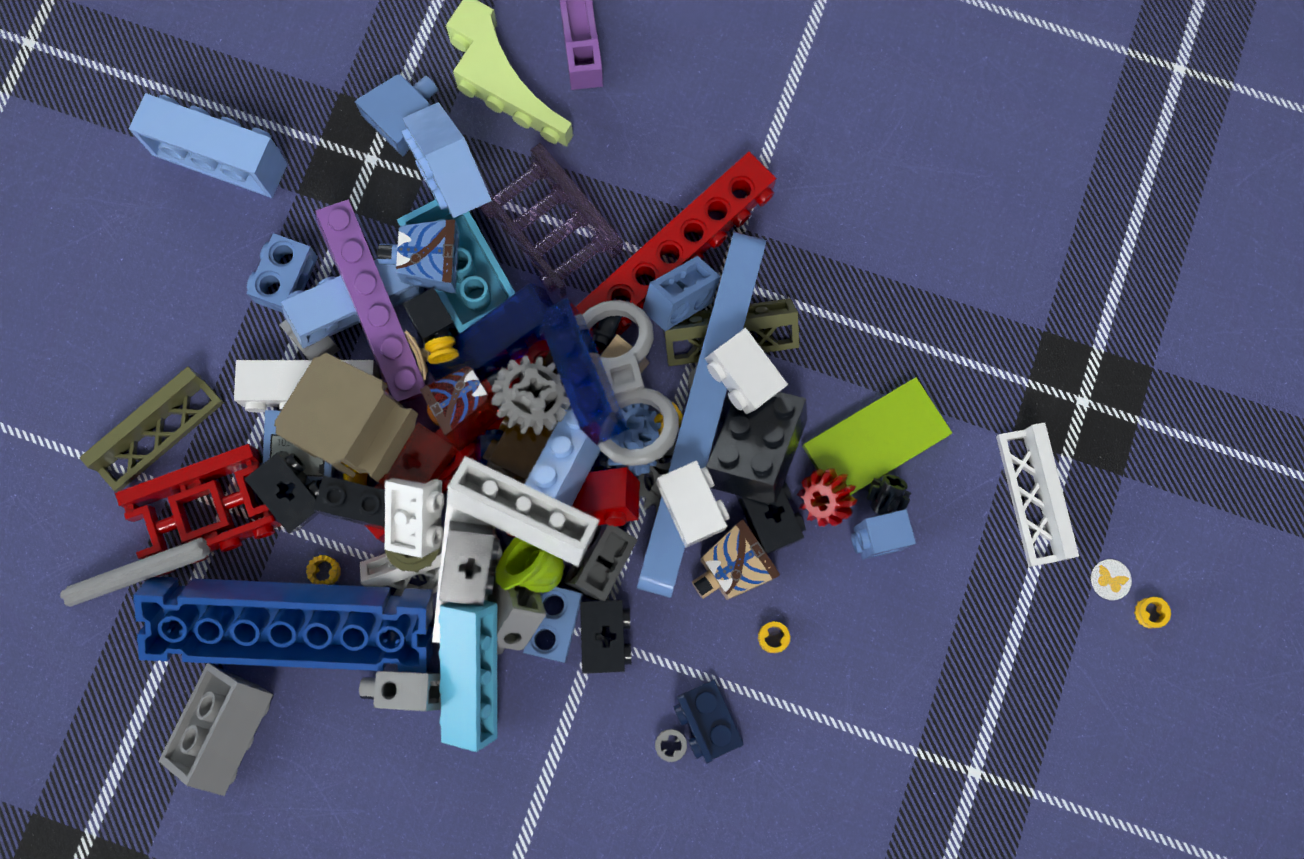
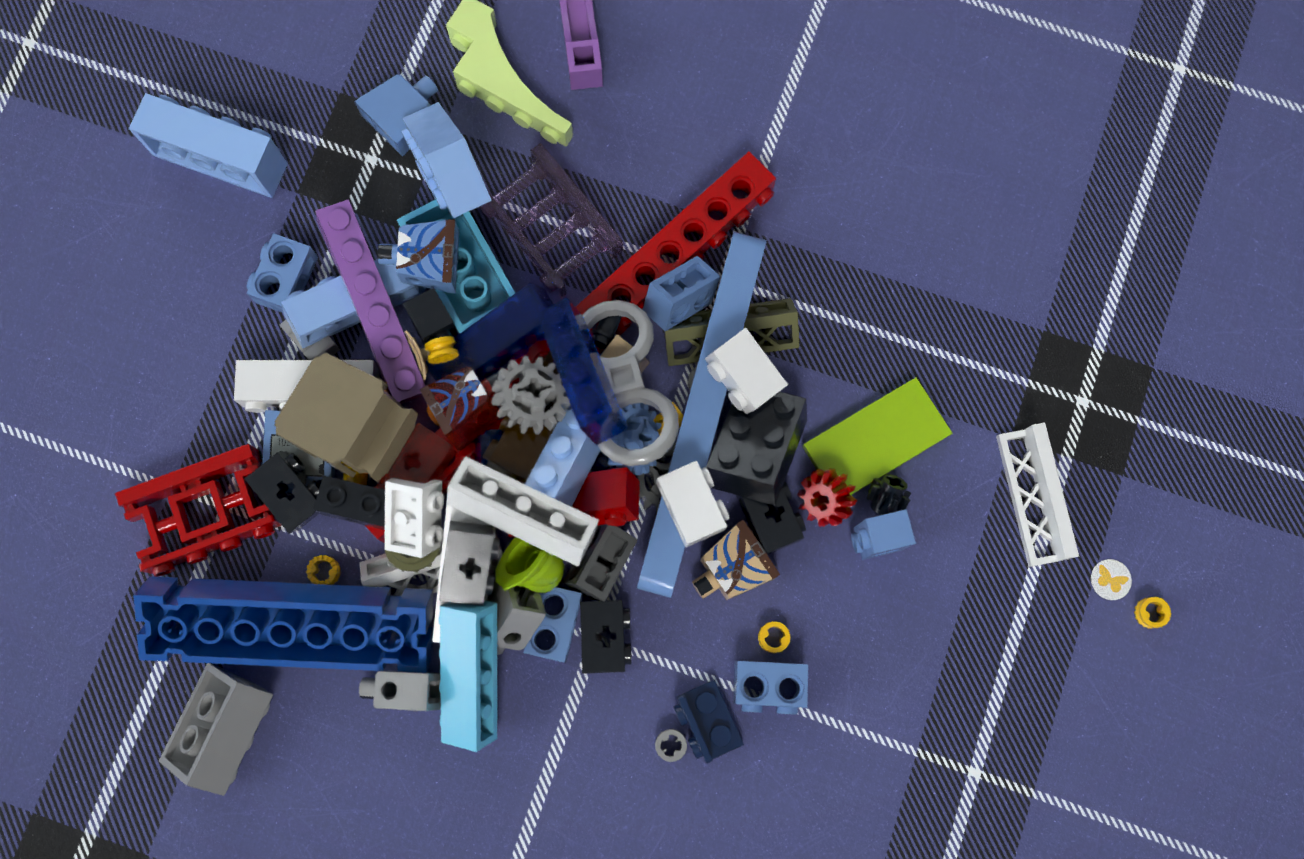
(135, 572): light grey axle -> none
(143, 421): olive fence -> none
(770, 677): none -> medium blue brick

